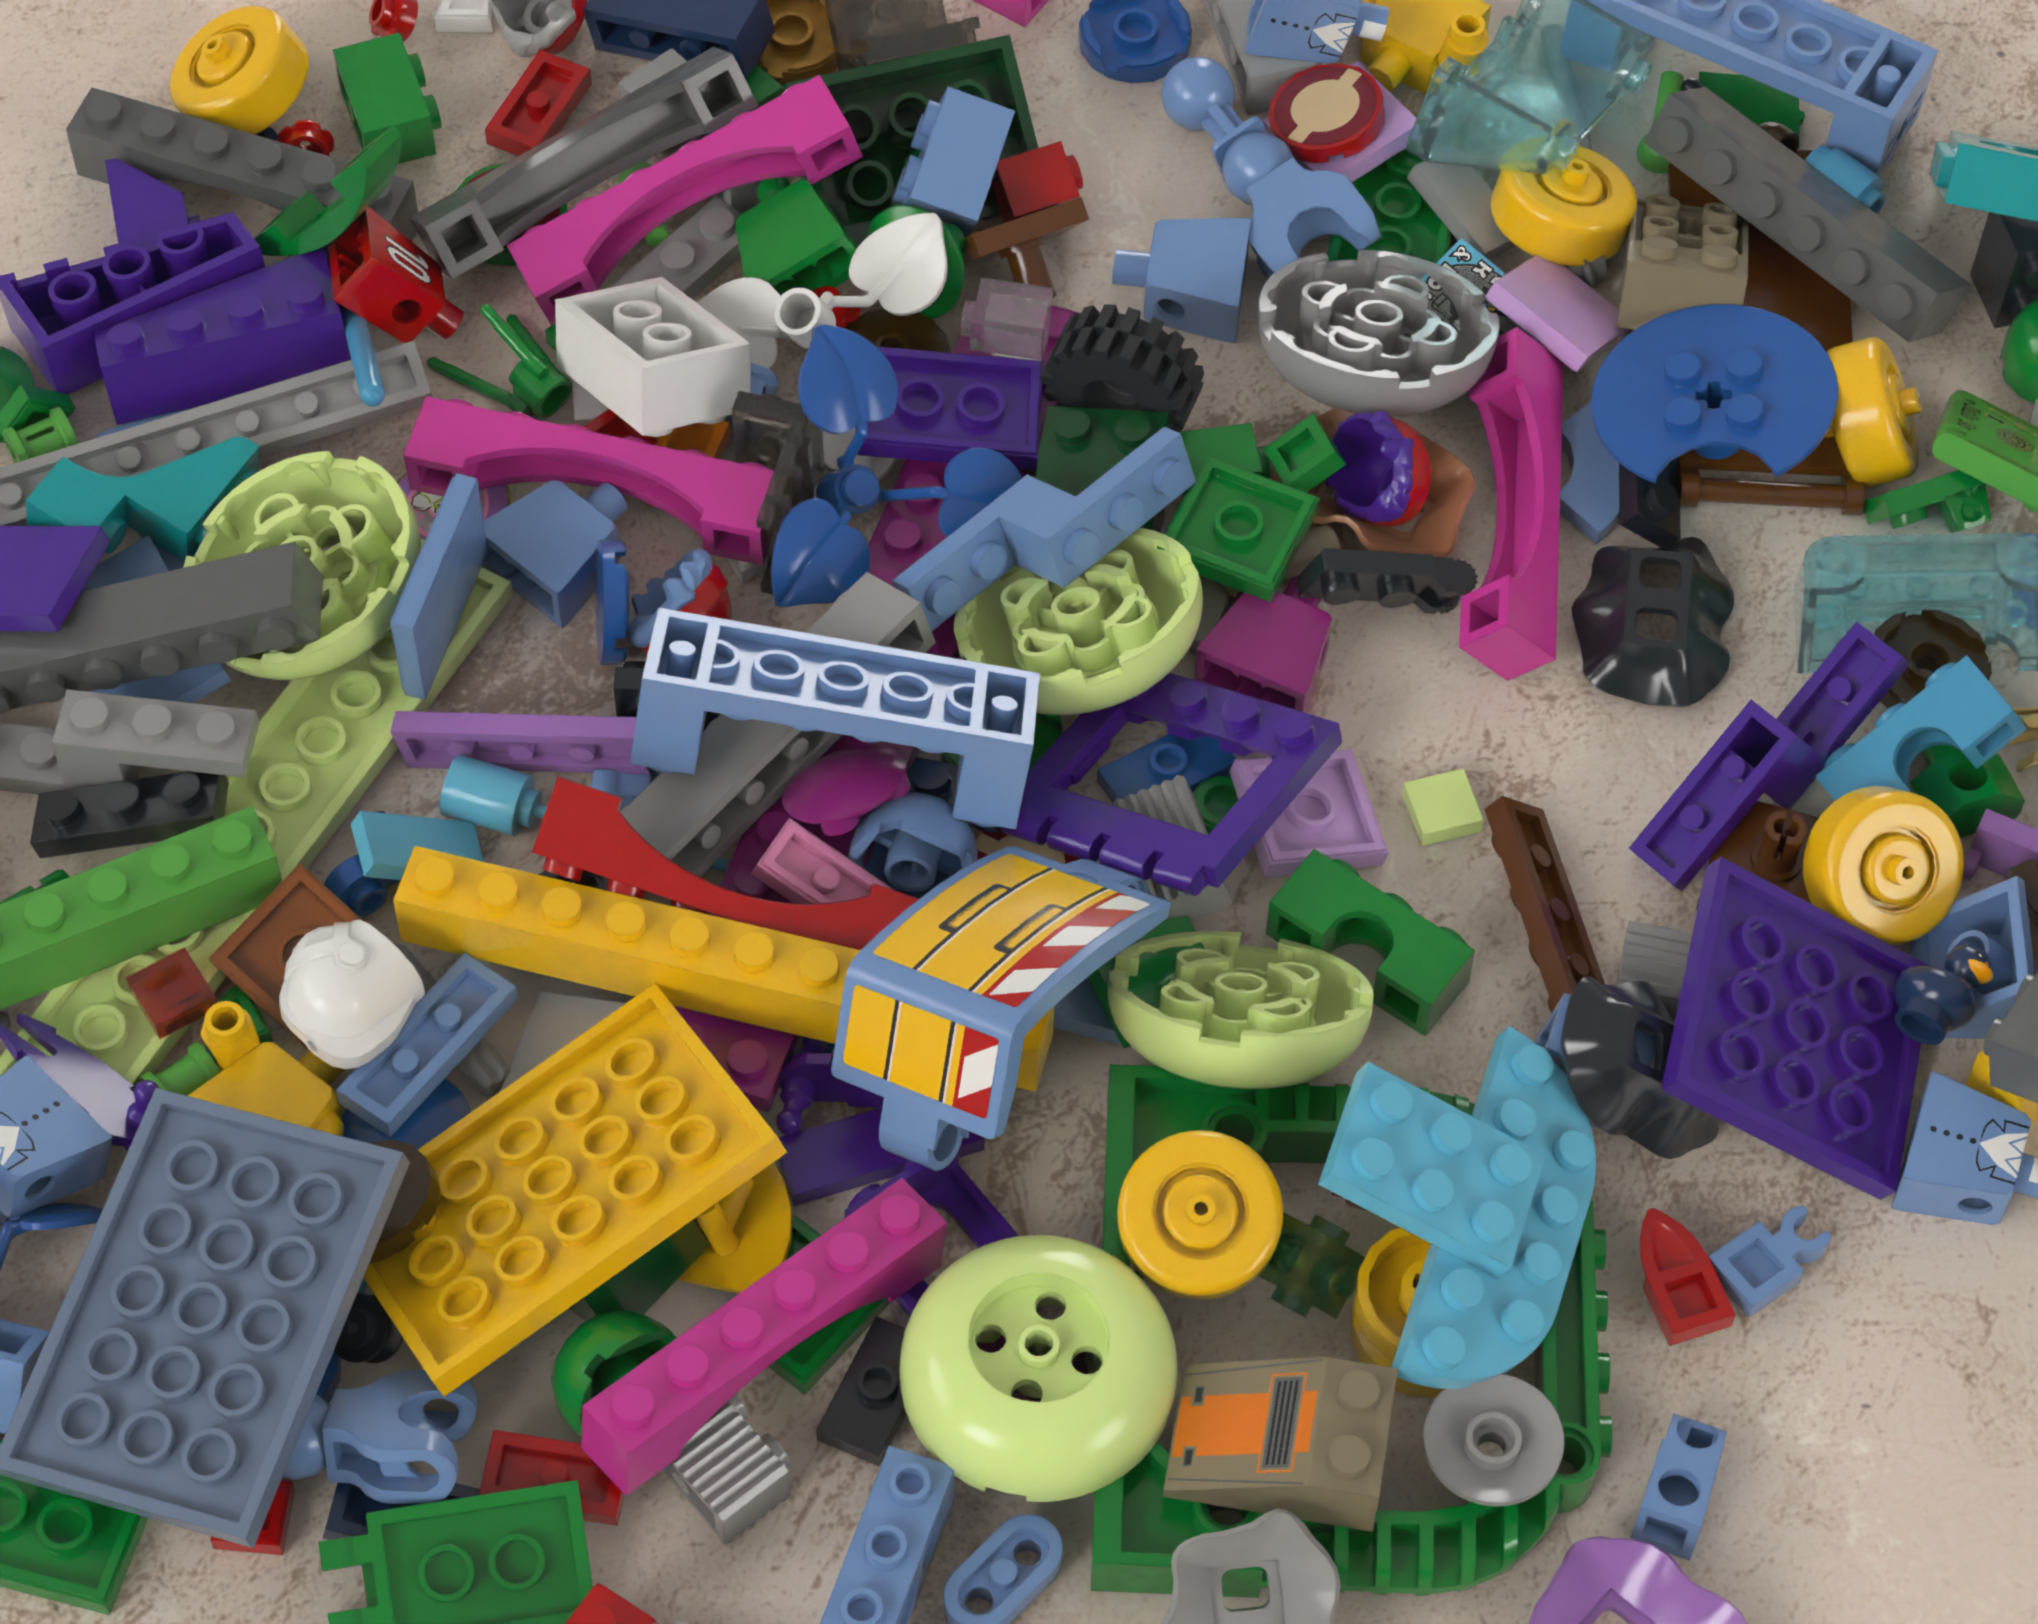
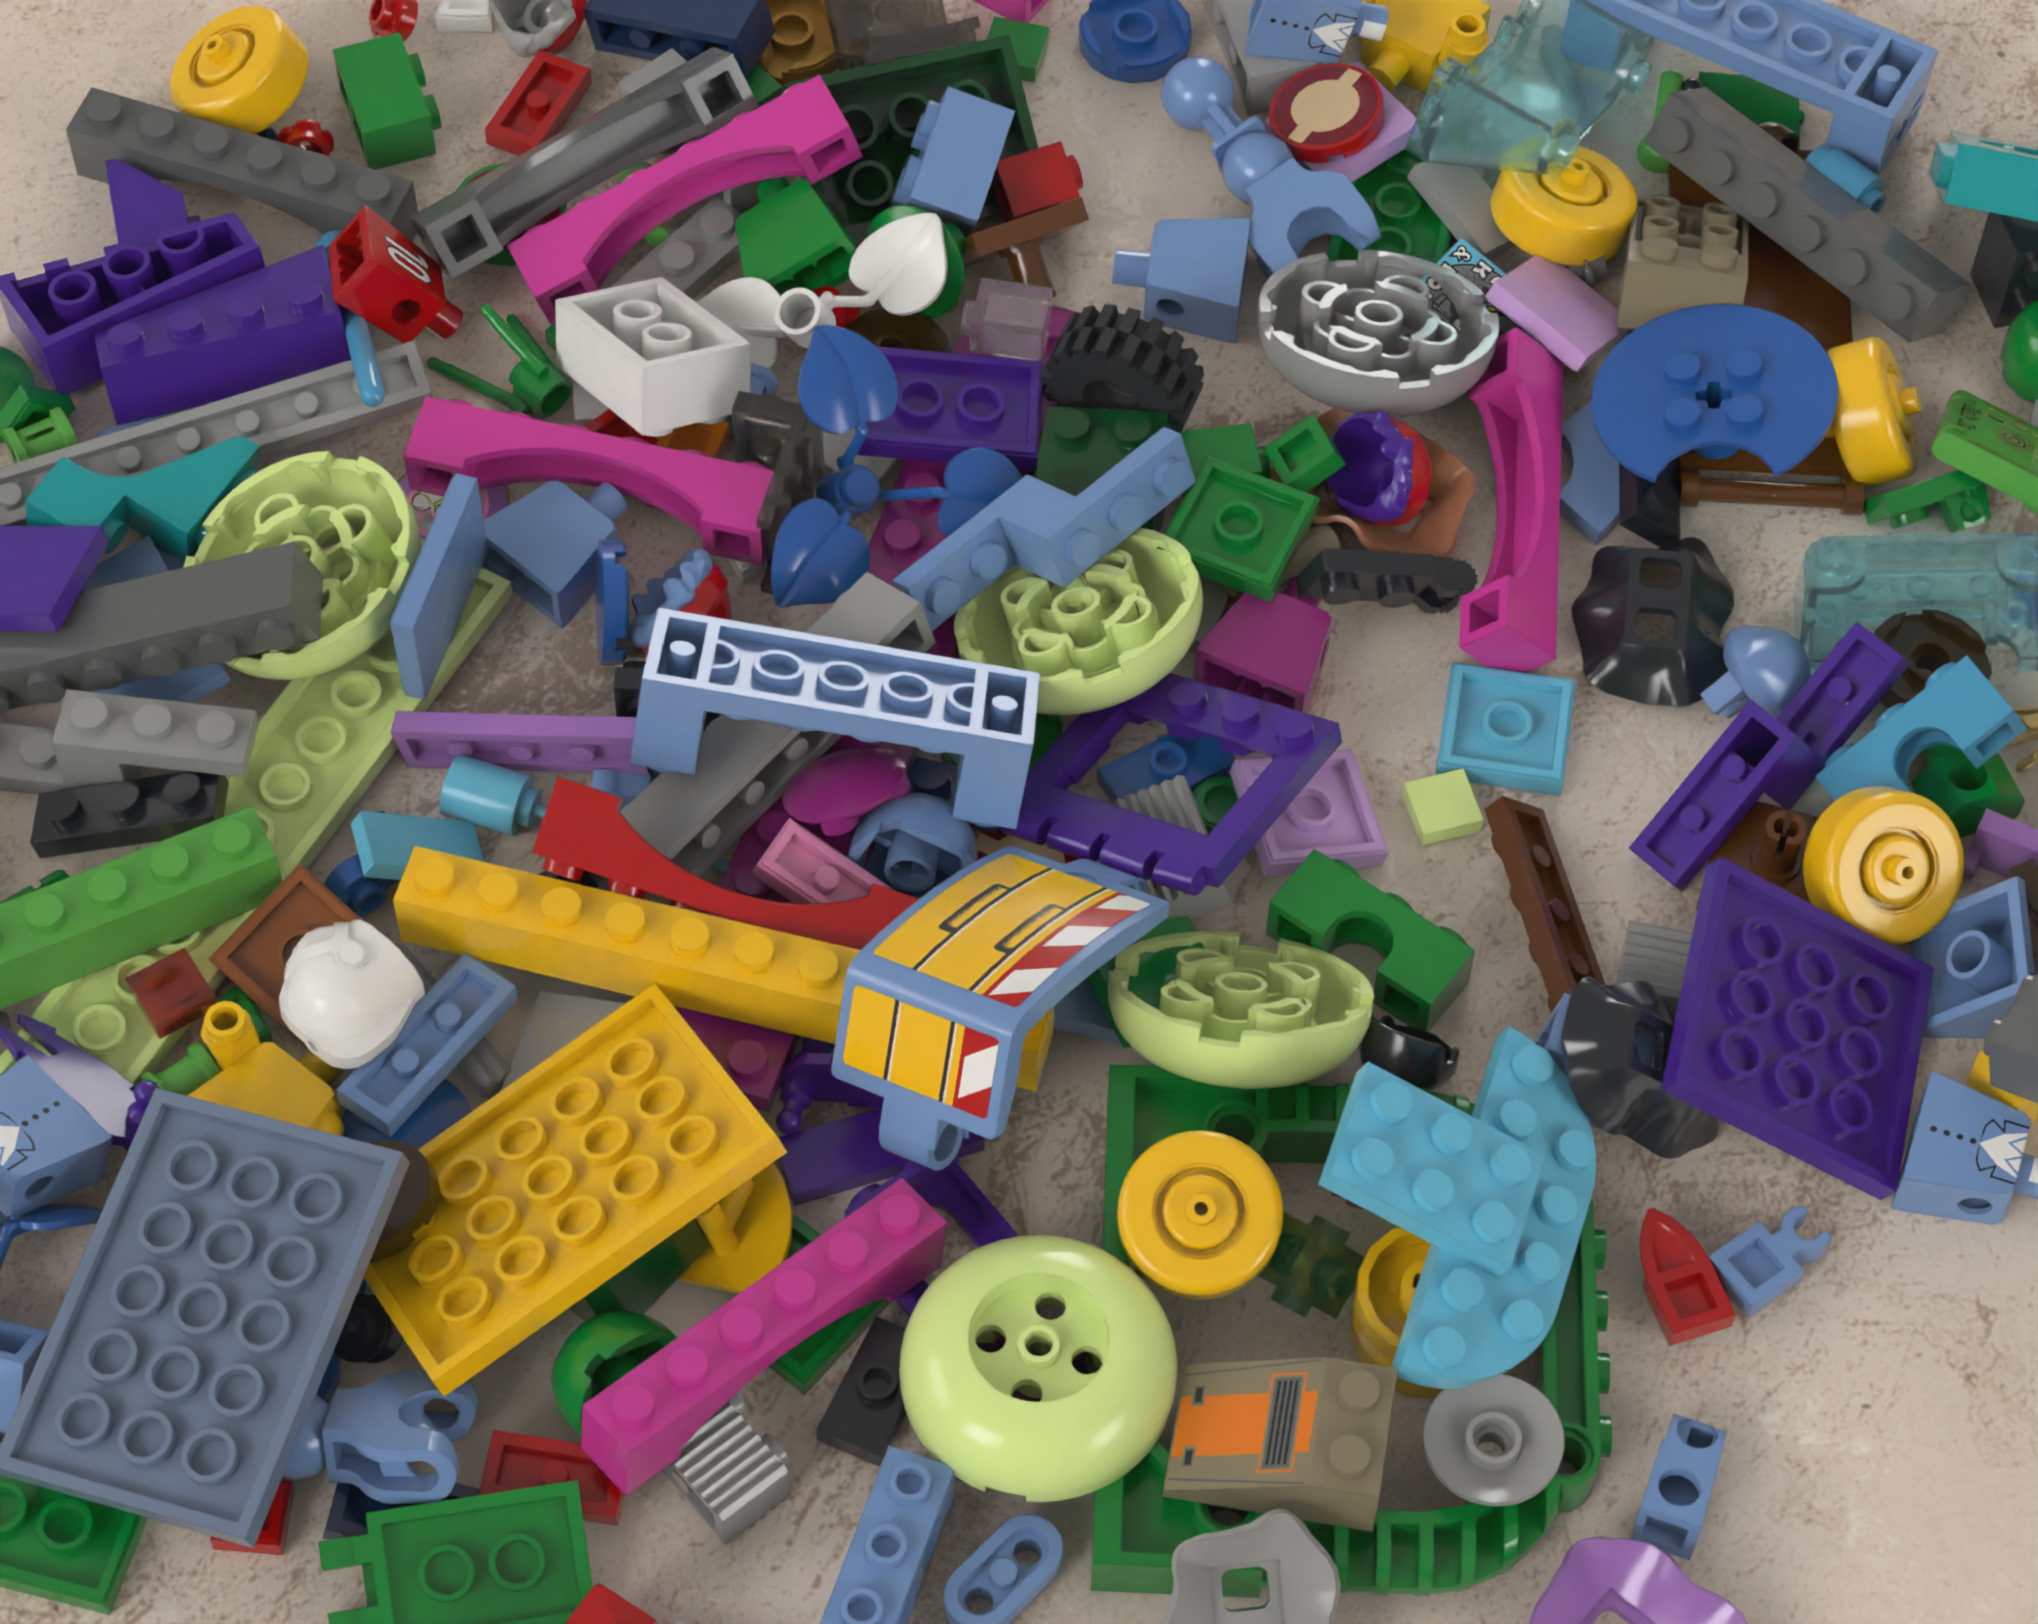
(309, 225): green slope -> none
(1028, 44): none -> green tile
(1409, 1053): none -> black hair
(1506, 728): none -> medium azure tile
(1762, 667): none -> medium blue piece
(1939, 999): dark blue animal -> none

